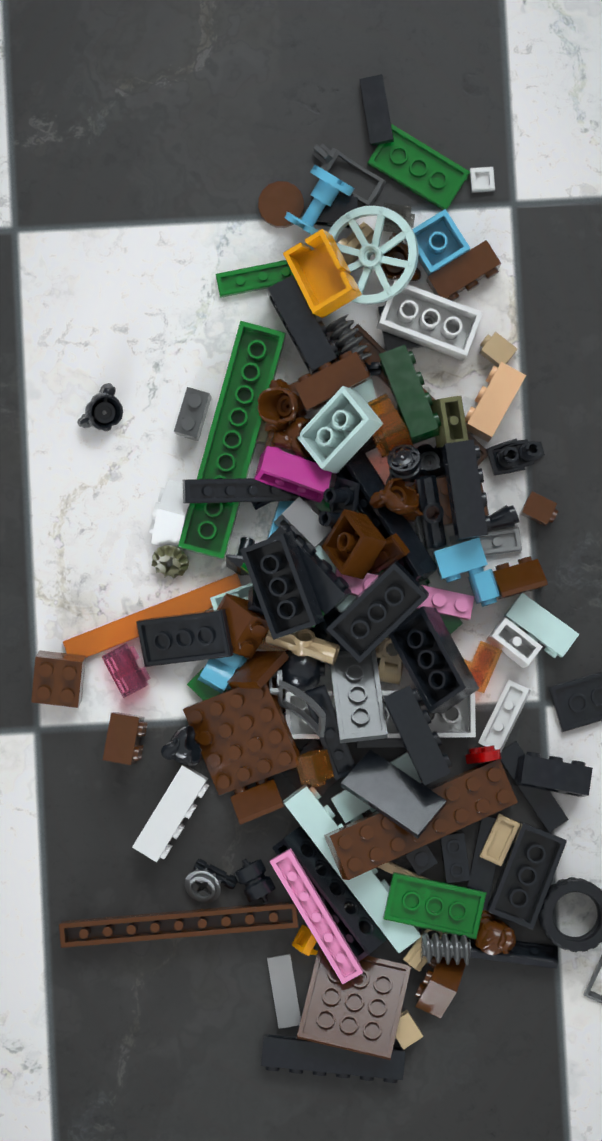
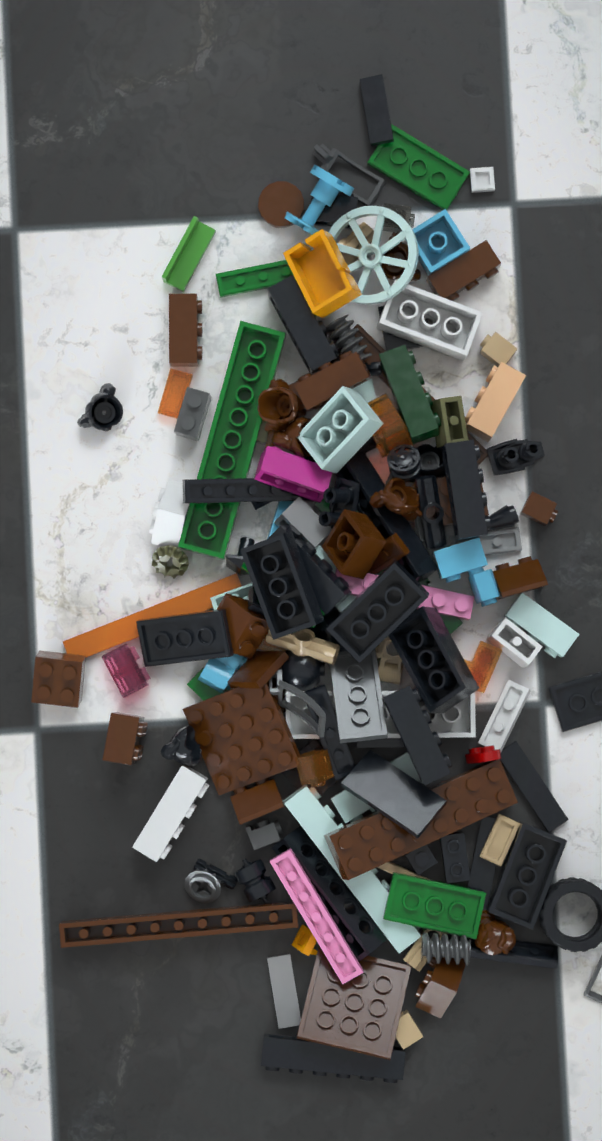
(174, 393): none -> clear orange tile
(184, 330): none -> reddish brown brick
(188, 254): none -> bright green panel
(264, 833): none -> dark grey brick
(553, 774): black brick -> none

